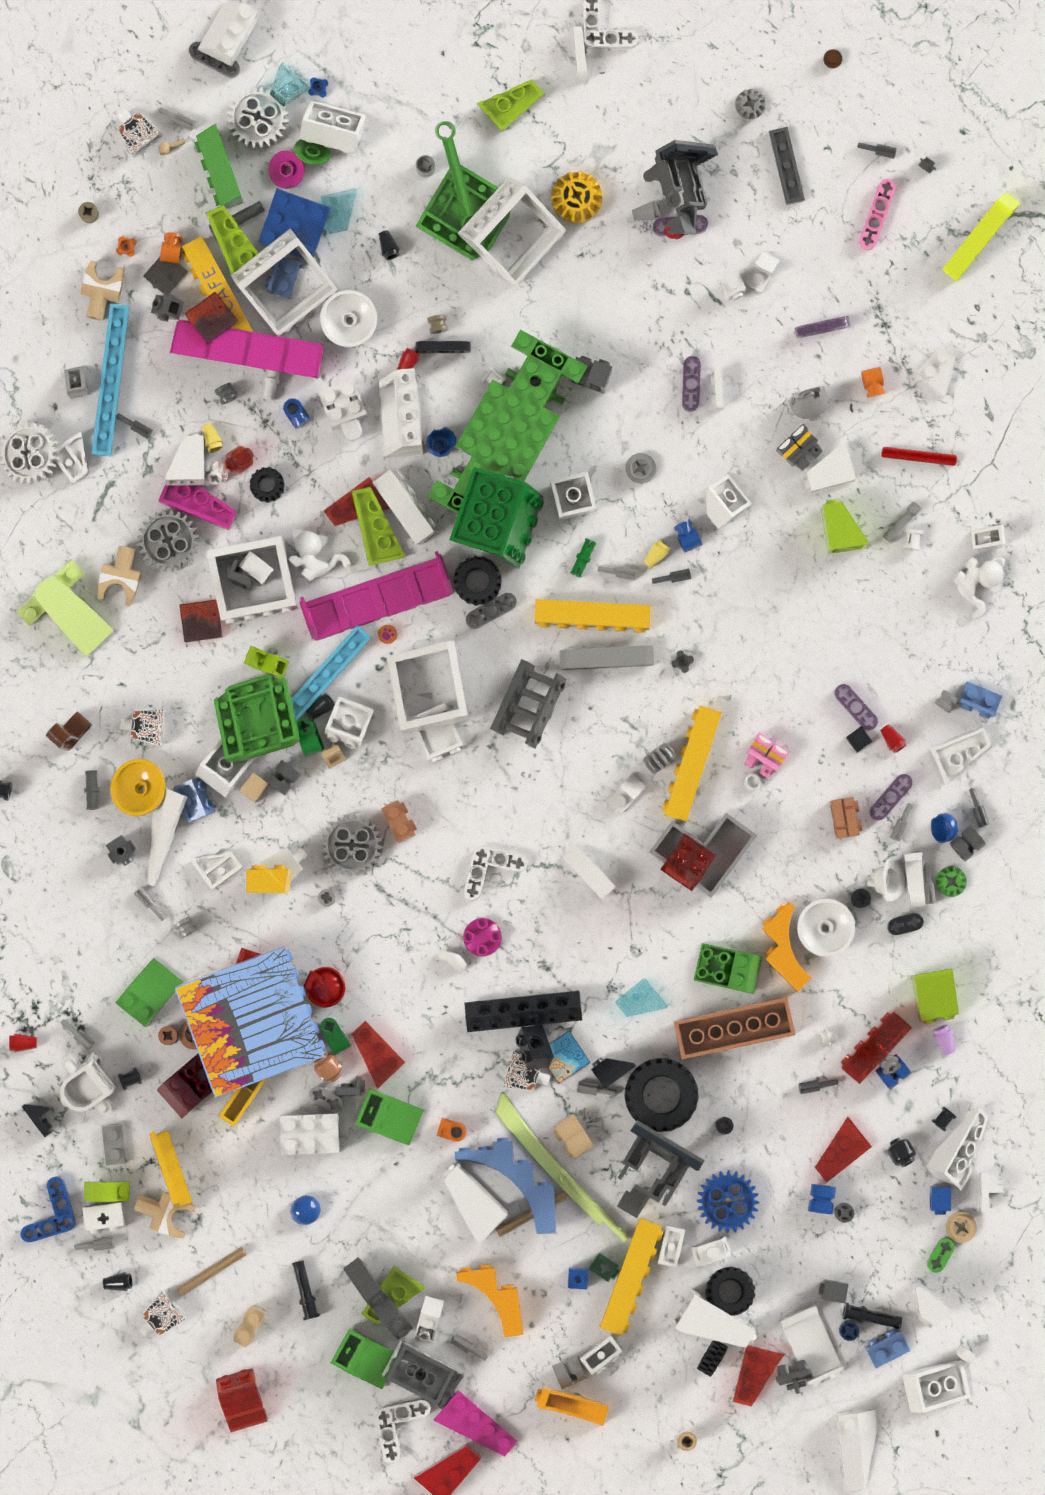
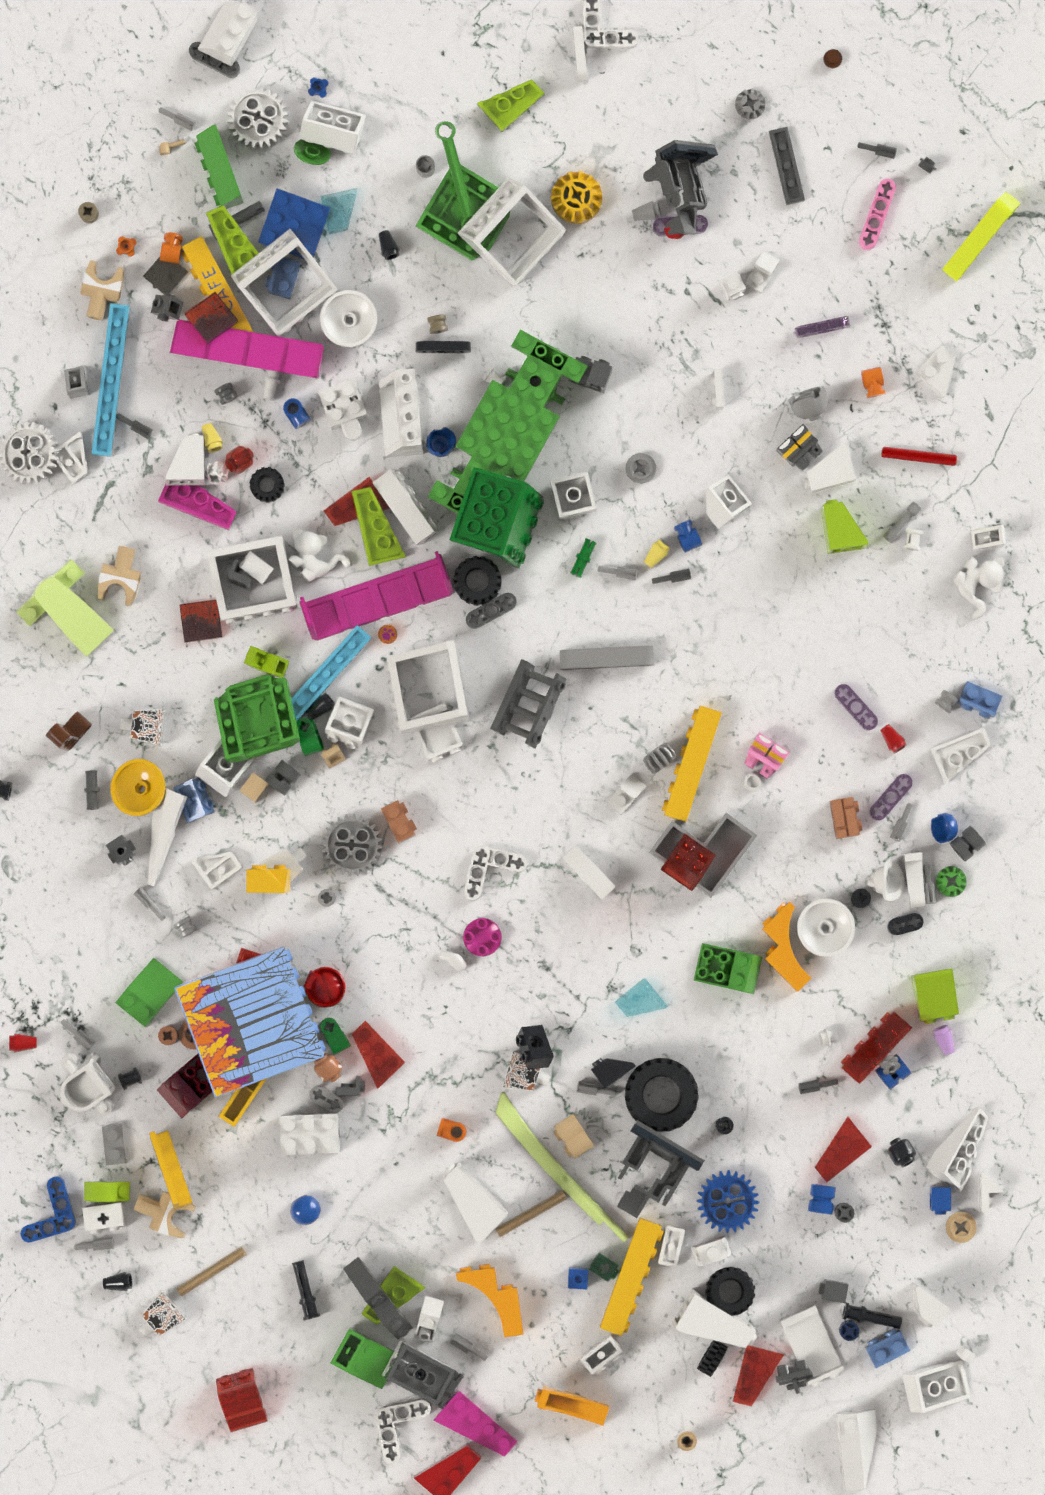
(35, 1113): black slope -> none
(137, 132): torso -> none
(152, 548): light grey gear -> none
(247, 1330): tan brick -> none
(278, 169): dark pink dish -> none
(287, 86): clear light blue wing -> none
(389, 1116): bright green slope -> none
(408, 359): red cone -> none
(522, 1175): medium blue arch -> none
(523, 1011): black brick -> none
(567, 1057): tile -> none
(569, 1372): light grey wheel -> none
(592, 615): yellow brick -> none
(686, 369): clear purple beam -> none
(687, 661): dark grey plate -> none
(734, 1028): nougat brick -> none
(858, 739): black plate -> none
(944, 1118): black bush -> none
(944, 1258): bright green beam -> none
(979, 811): dark grey axle -> none

